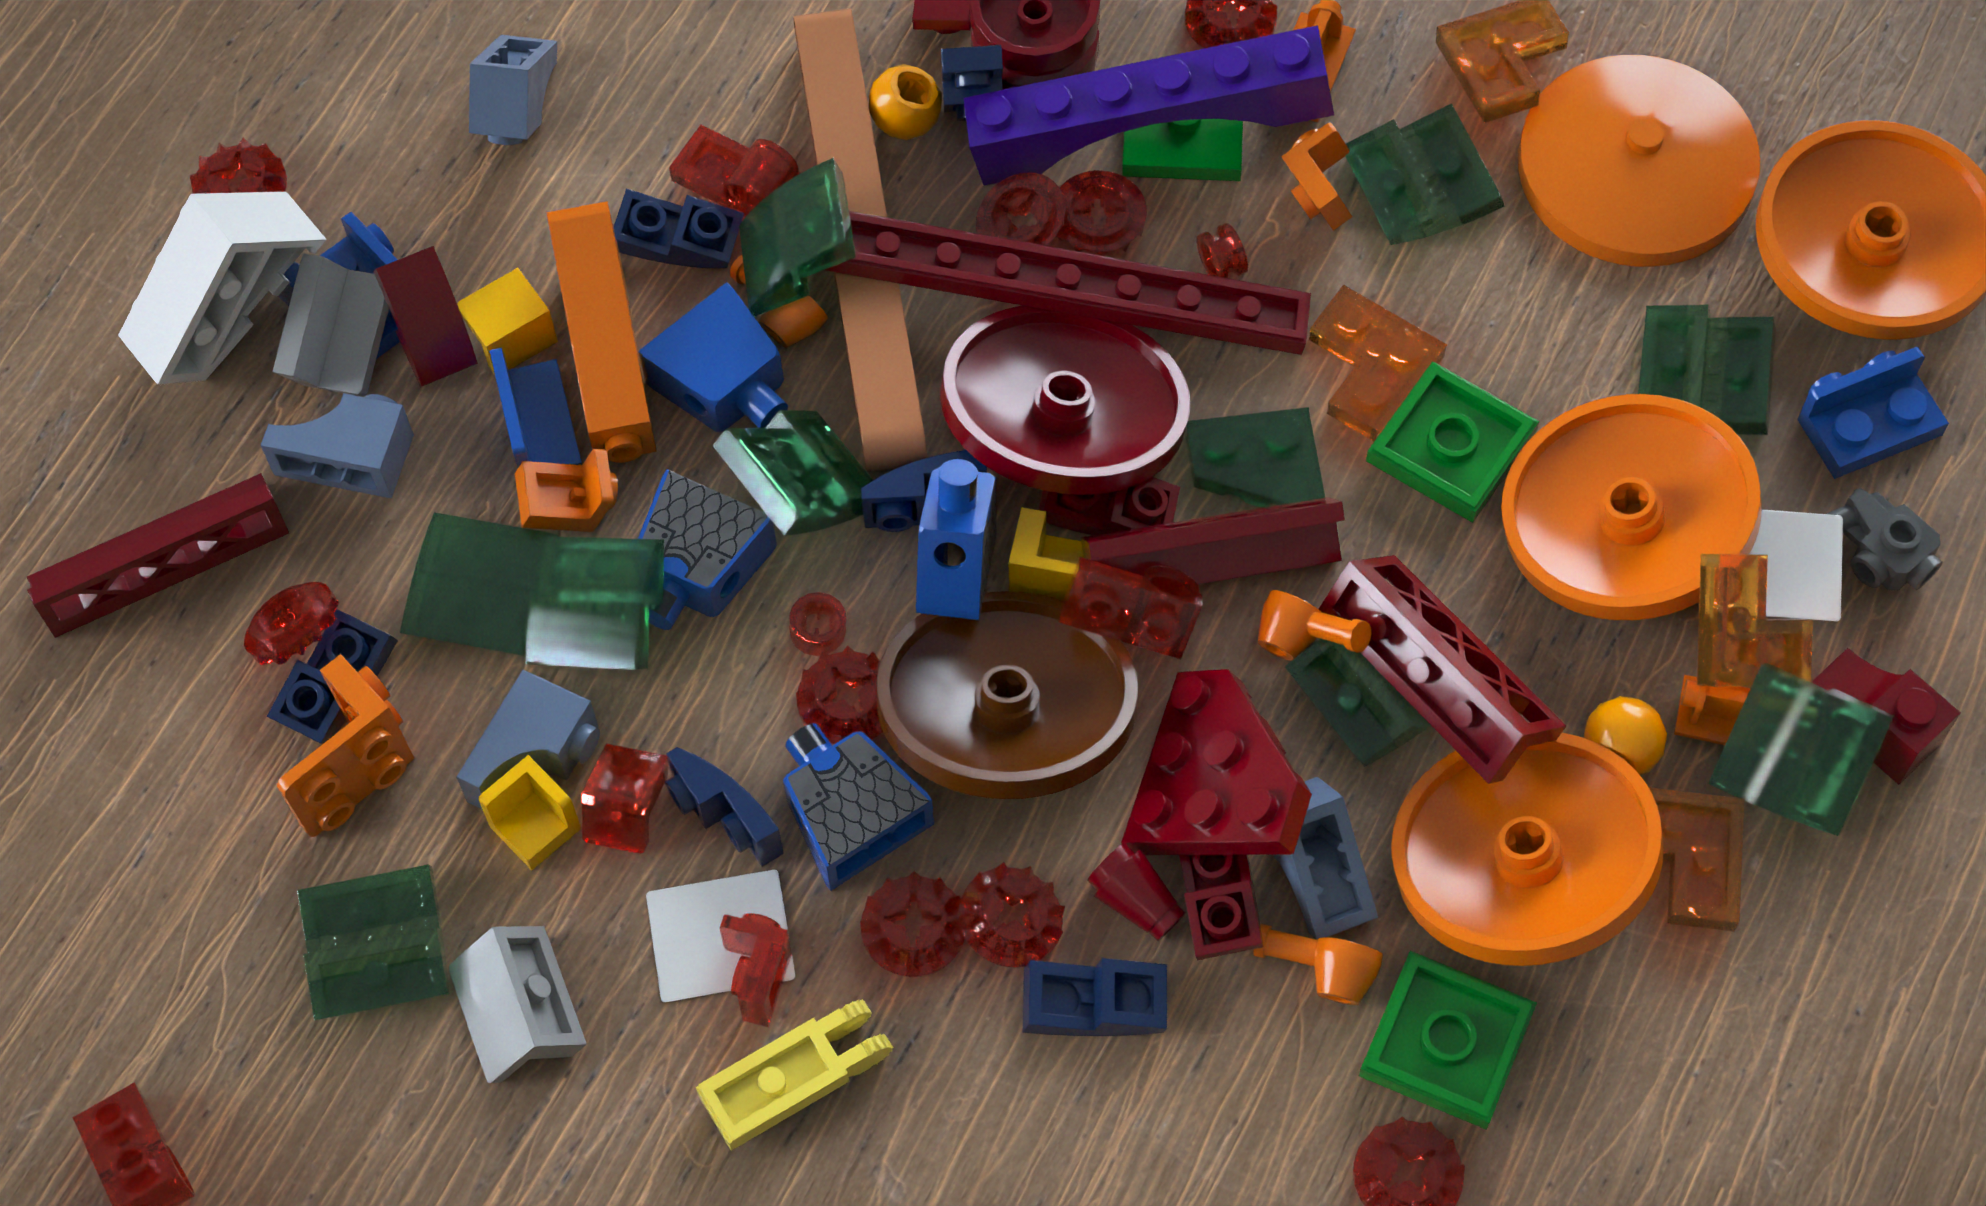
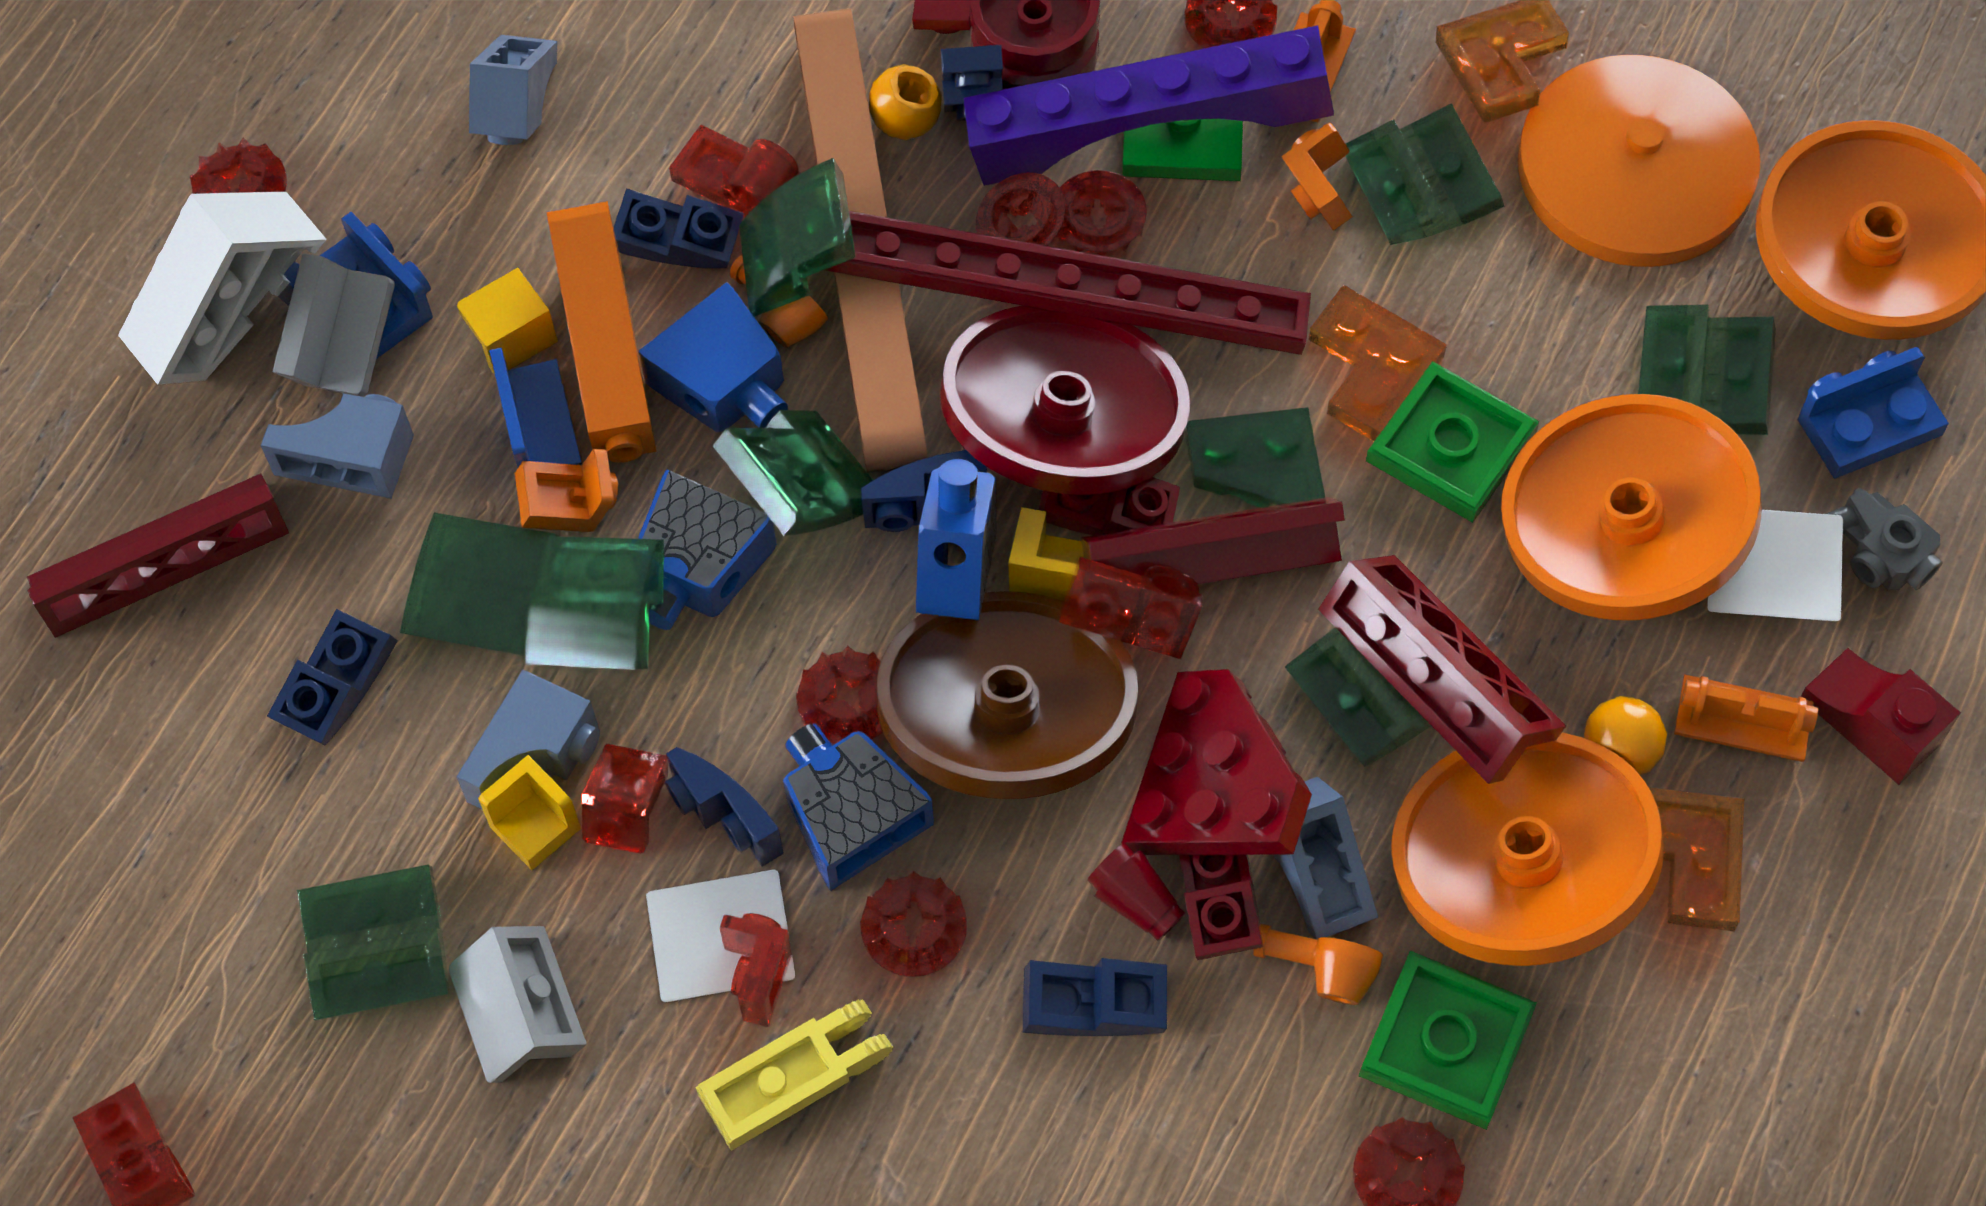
(290, 622): clear red gear -> none
(354, 761): orange bracket -> none
(426, 316): dark red slope -> none
(818, 604): clear red bush -> none
(1011, 942): clear red gear -> none
(1222, 252): clear red bush -> none
(1293, 624): orange bar -> none
(1734, 625): clear orange plate -> none
(1801, 749): clear green slope -> none

